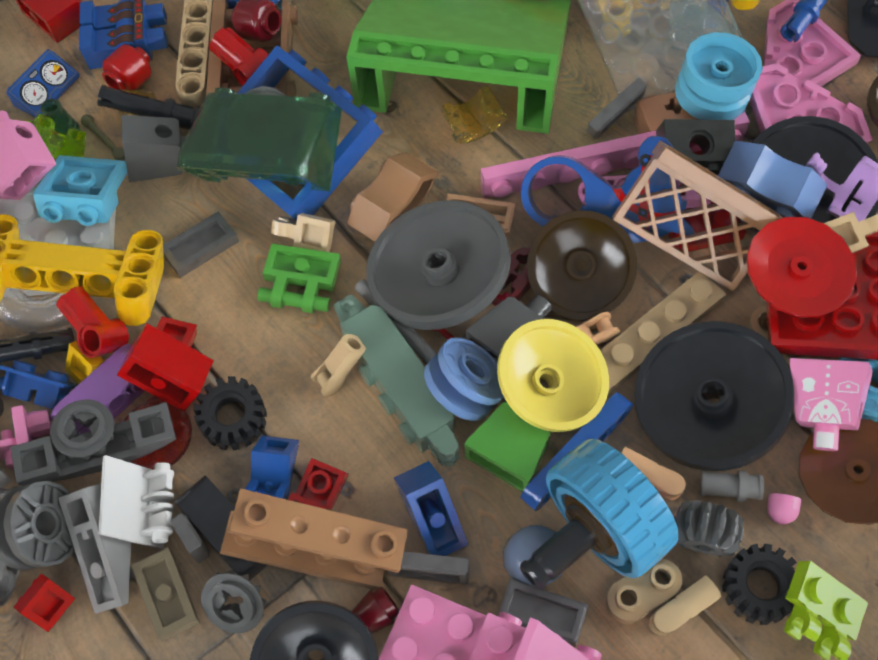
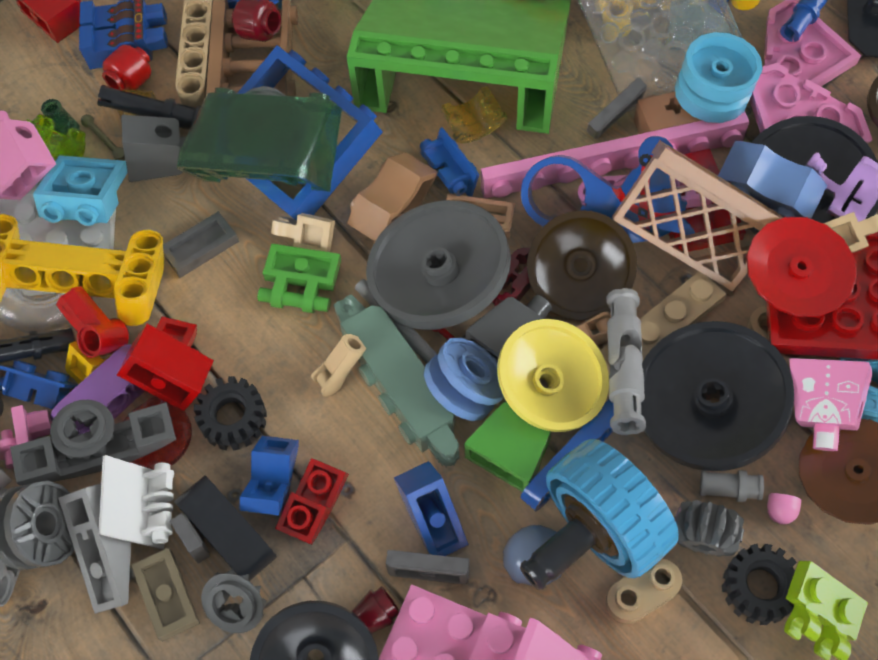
(40, 82): slope -> none
(44, 602): red tile -> none
(237, 54): red piece -> none
(312, 540): medium nougat fence -> none
(459, 173): none -> blue hinge
(555, 611): flat silver tile -> none
(625, 362): none -> light grey piece
(667, 482): light nougat bar -> none
(684, 607): tan bar -> none
(712, 136): pearl dark grey brick -> none

